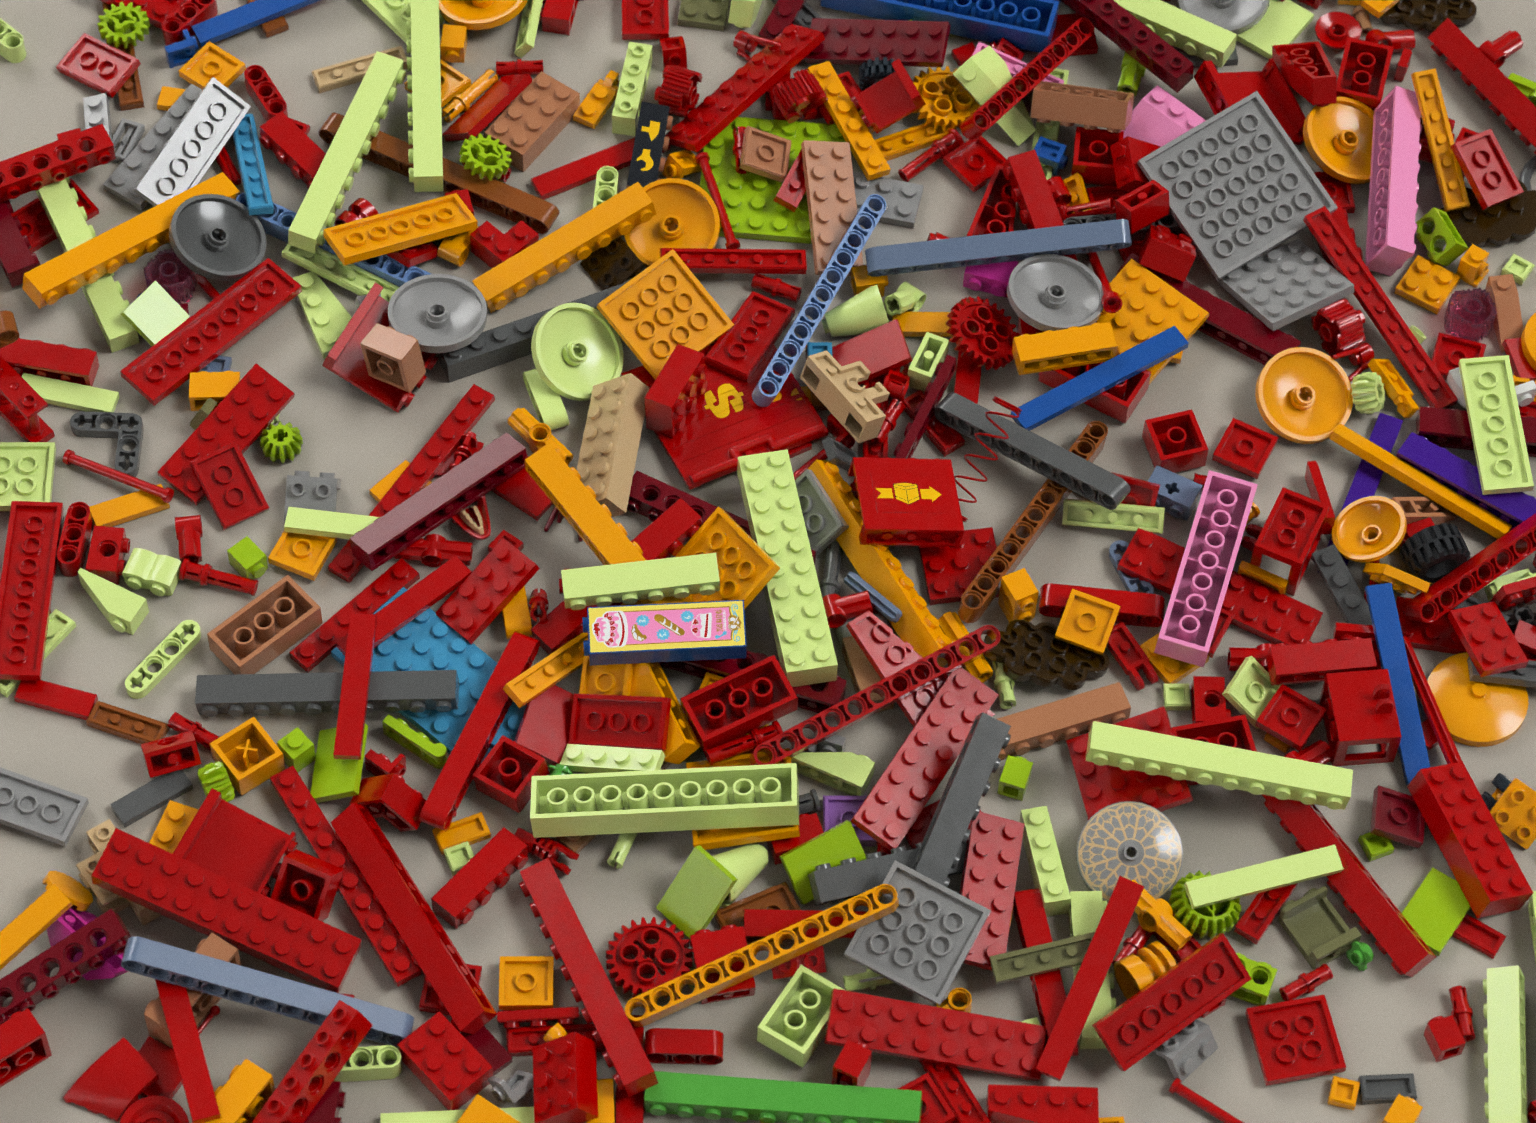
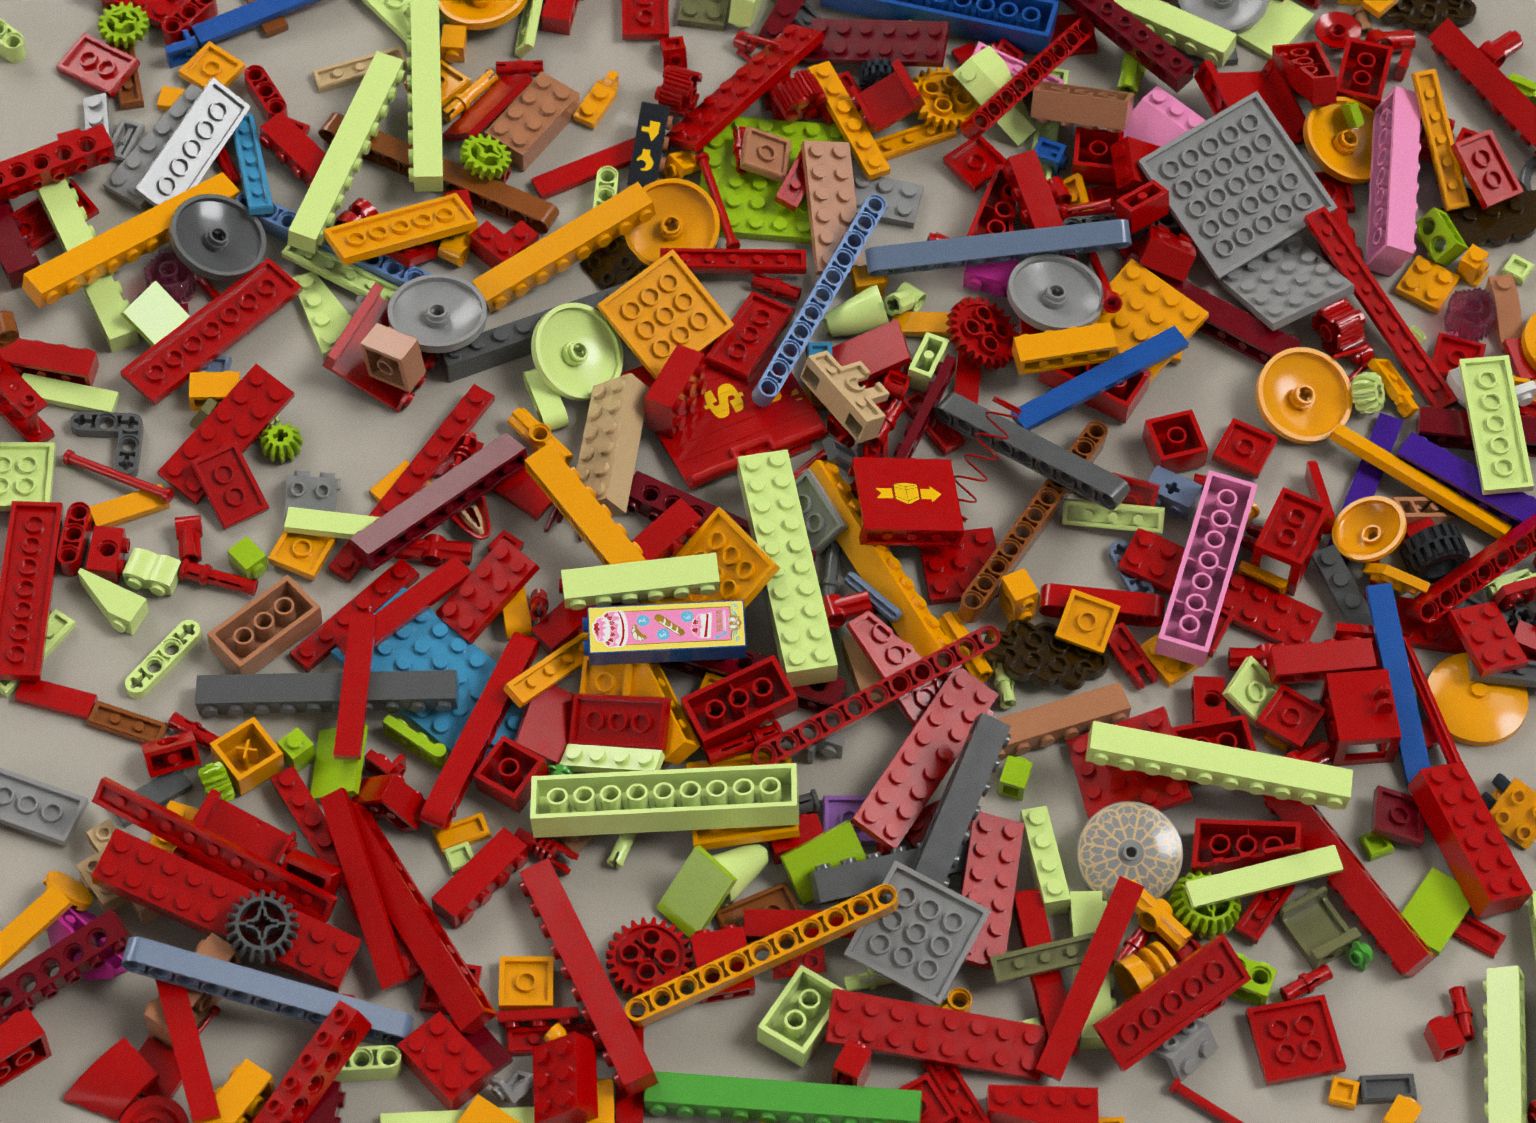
(214, 849): none -> red plate
(274, 926): none -> dark grey gear
(364, 889): none -> red tile
(632, 89): yellowish green brick -> none
(684, 1046): red beam -> none
(838, 770): yellowish green slope -> none
(939, 147): red pin -> none
(1176, 696): yellowish green tile -> none
(1235, 844): none -> red wedge
(1352, 114): none -> lime tile

